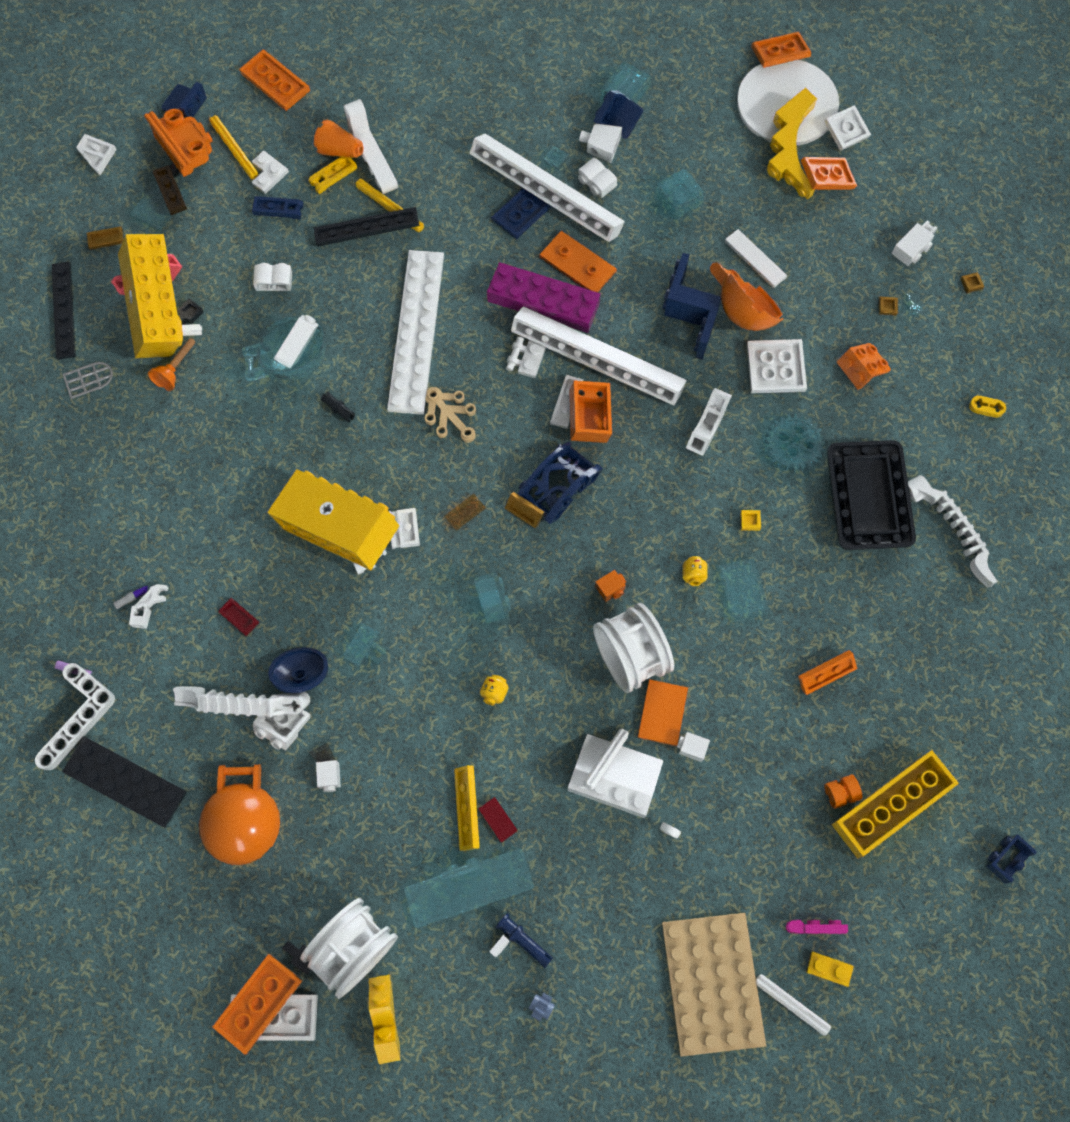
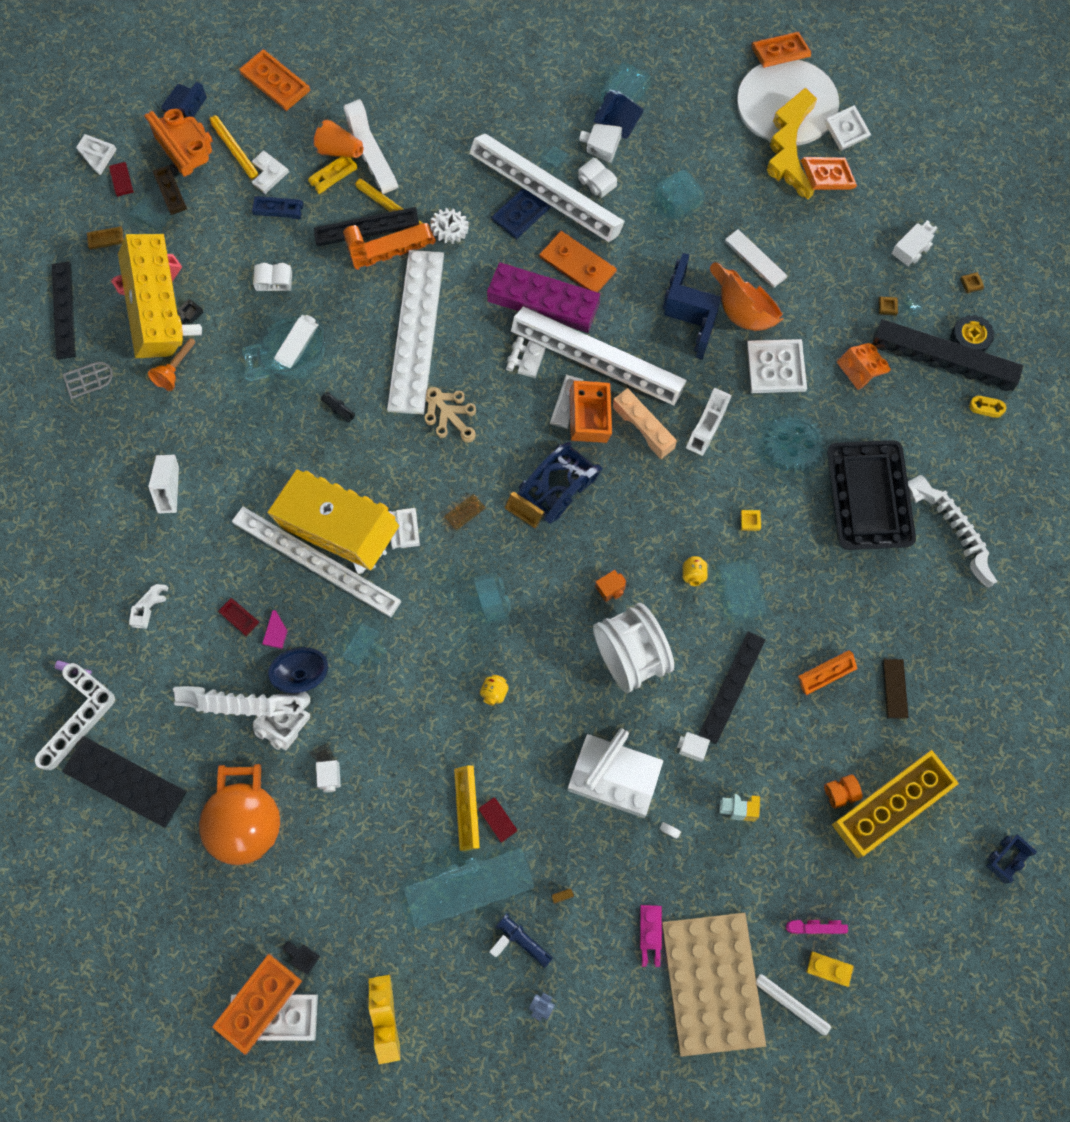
(121, 179): none -> dark red tile
(130, 597): light grey piece -> none
(164, 483): none -> white slope
(275, 632): none -> dark pink tile
(317, 562): none -> white plate
(348, 948): white wheel -> none
(385, 247): none -> orange beam
(457, 229): none -> white gear
(563, 895): none -> pearl gold tile
(650, 932): none -> dark pink hinge
(655, 433): none -> light nougat arch
(663, 712): orange tile -> none
(731, 687): none -> black plate
(740, 809): none -> light aqua hips
(895, 689): none -> dark brown tile
(947, 355): none -> black brick
(973, 325): none -> black wheel

